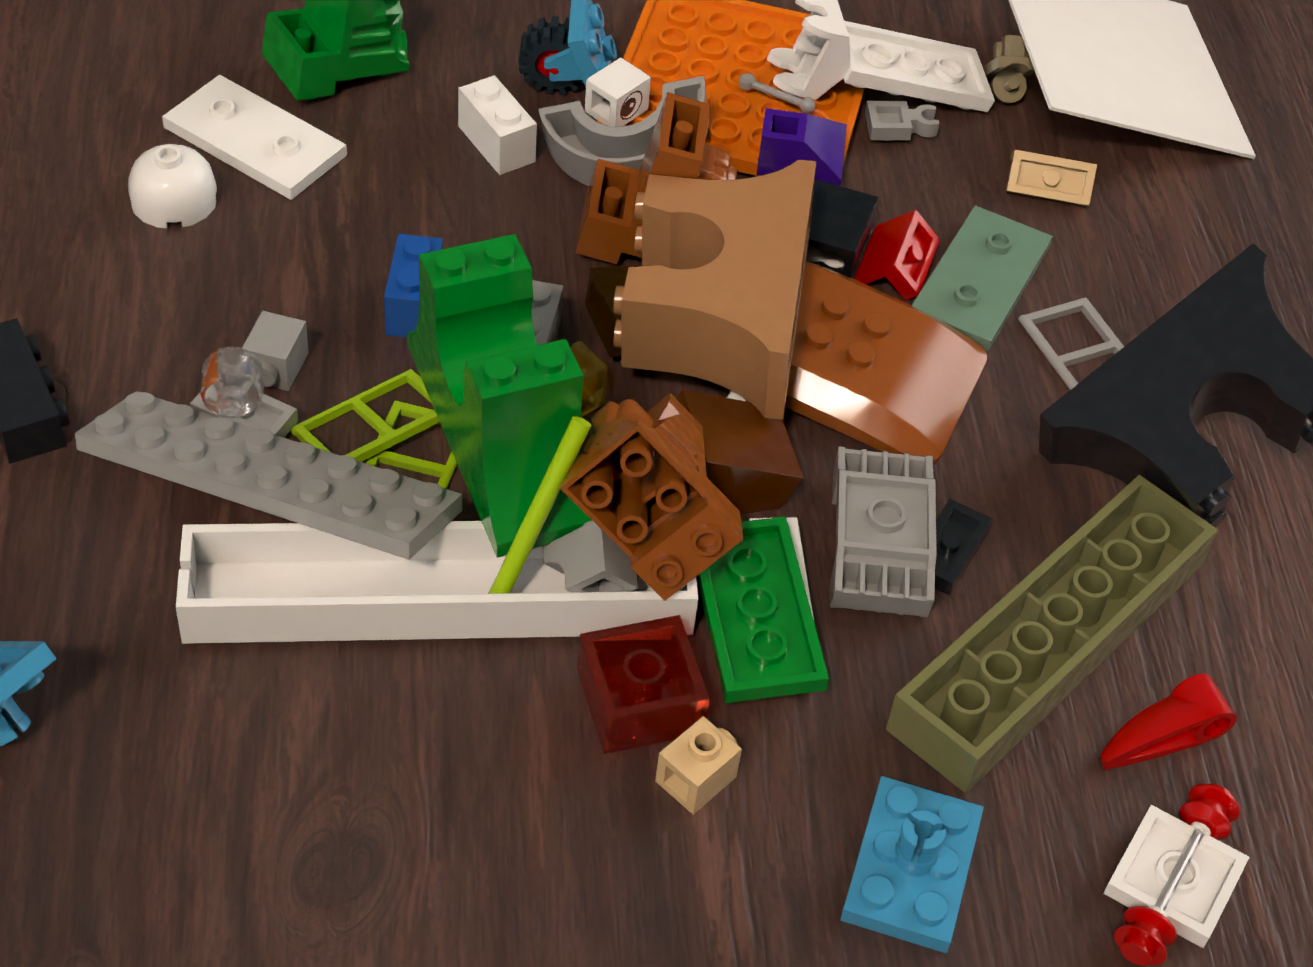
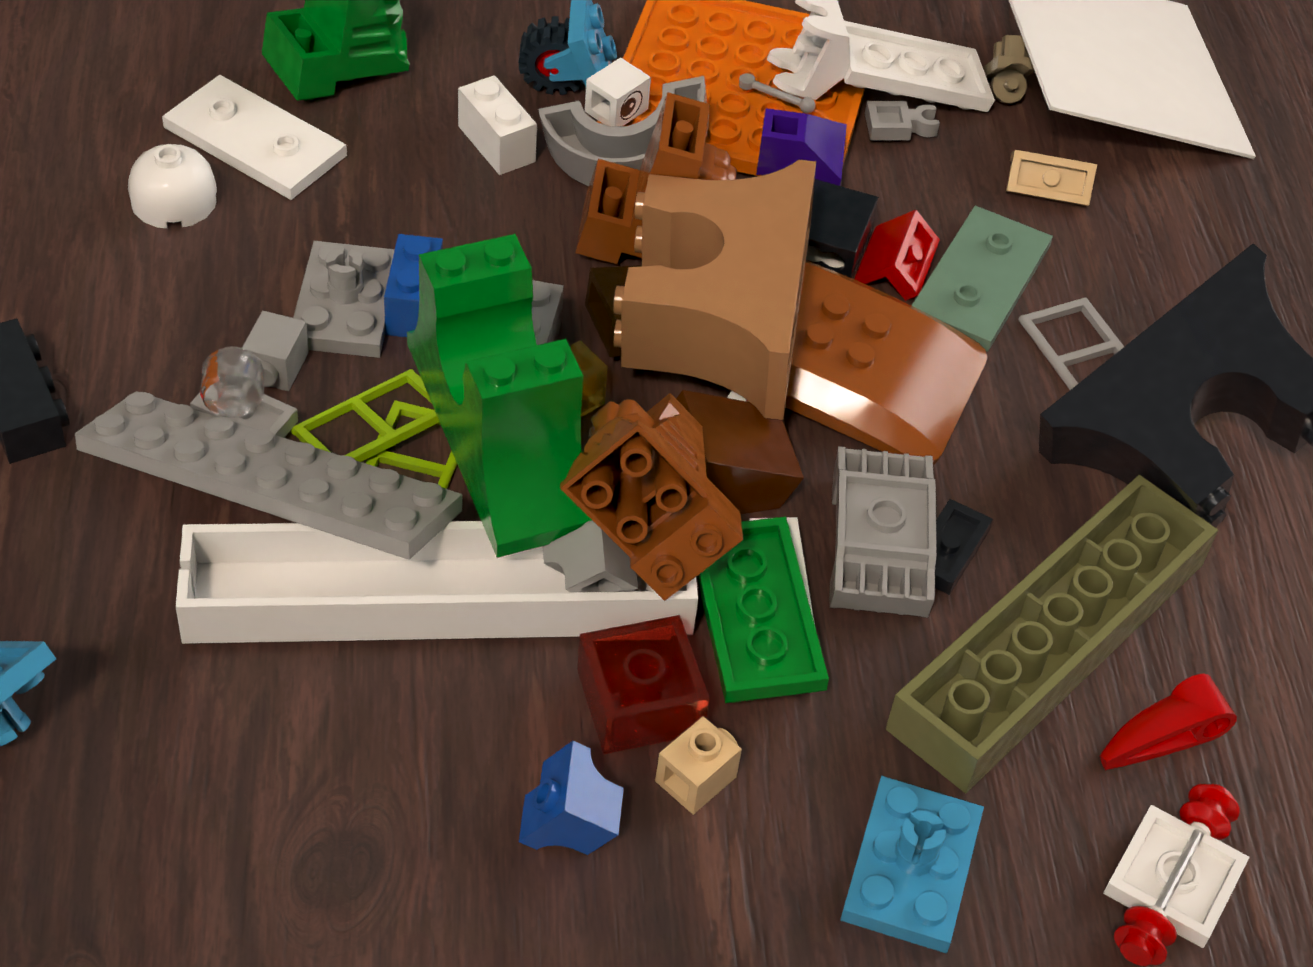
(345, 298): none -> light grey plate
(541, 506): lime bar -> none
(571, 804): none -> blue brick

